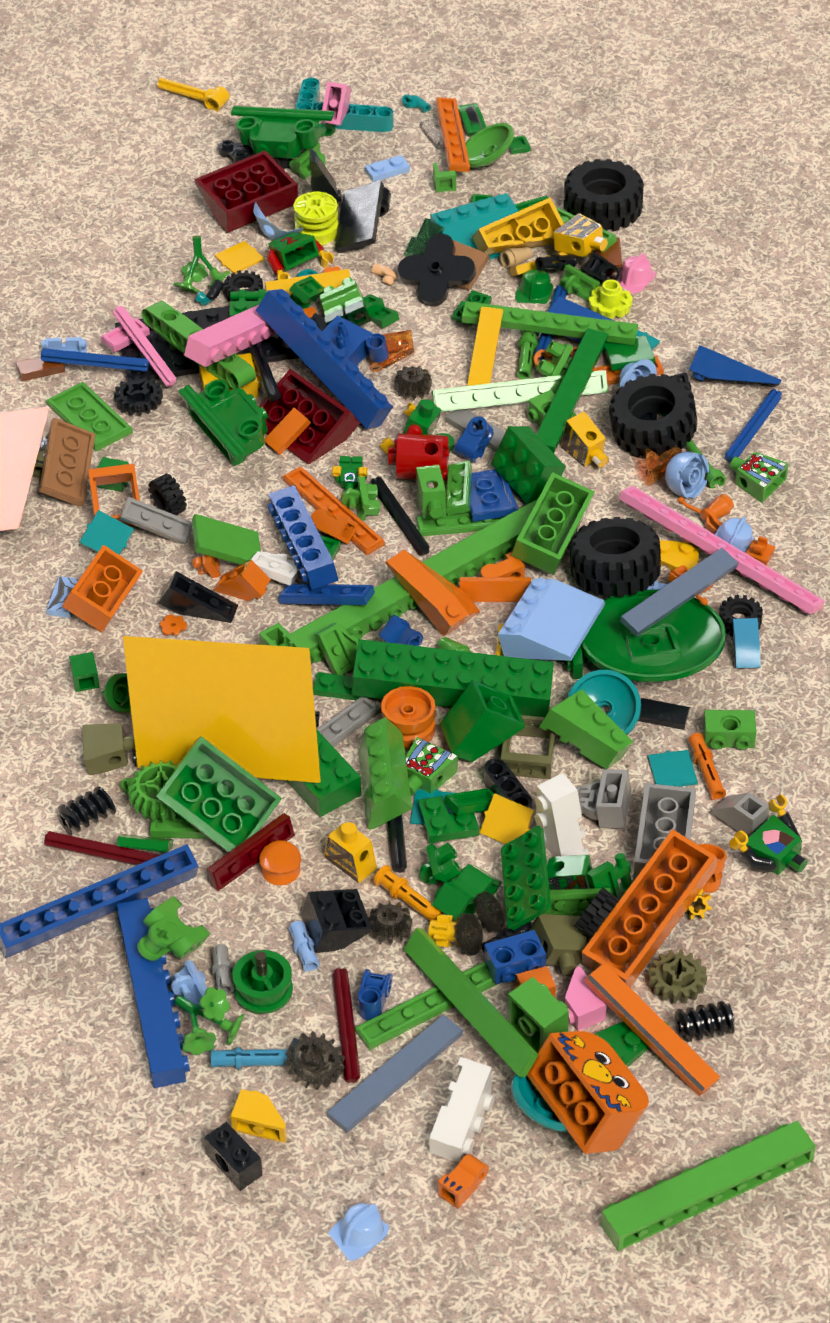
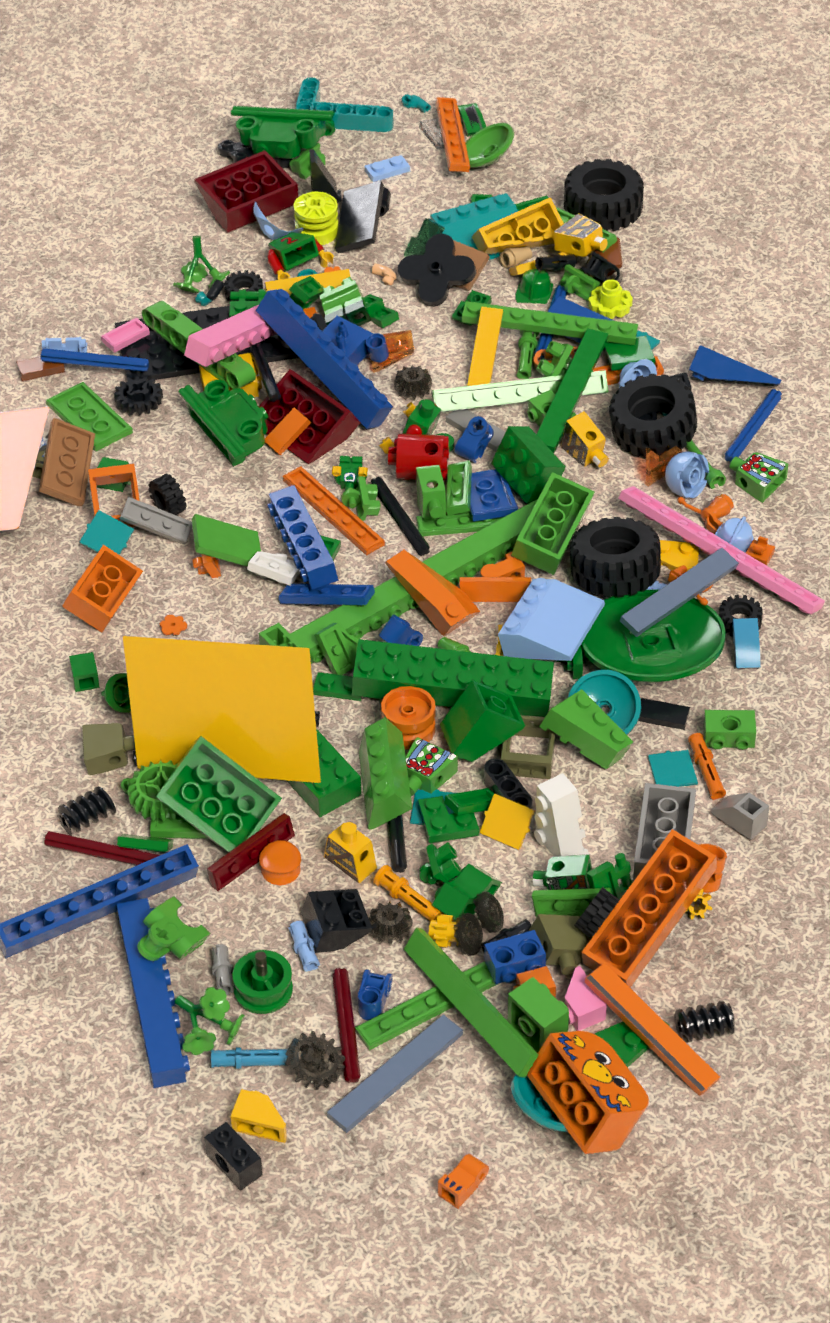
(61, 591): light blue tile -> none
(144, 346): bright pink axle -> none
(189, 983): light blue hips -> none
(195, 600): black slope -> none
(212, 98): yellow axle -> none
(239, 257): yellow piece -> none
(244, 582): orange slope -> none
(337, 100): bright pink slope -> none
(340, 529): orange leg -> none
(349, 720): light grey tile -> none
(359, 1230): light blue piece -> none
(444, 180): bright green panel -> none
(463, 1111): white wedge -> none
(520, 145): green tile -> none
(525, 878): green bracket -> none
(607, 799): light grey brick -> none
(636, 273): bright pink piece -> none
(690, 981): olive gear -> none
(707, 1185): bright green brick -> none
(773, 844): torso -> none

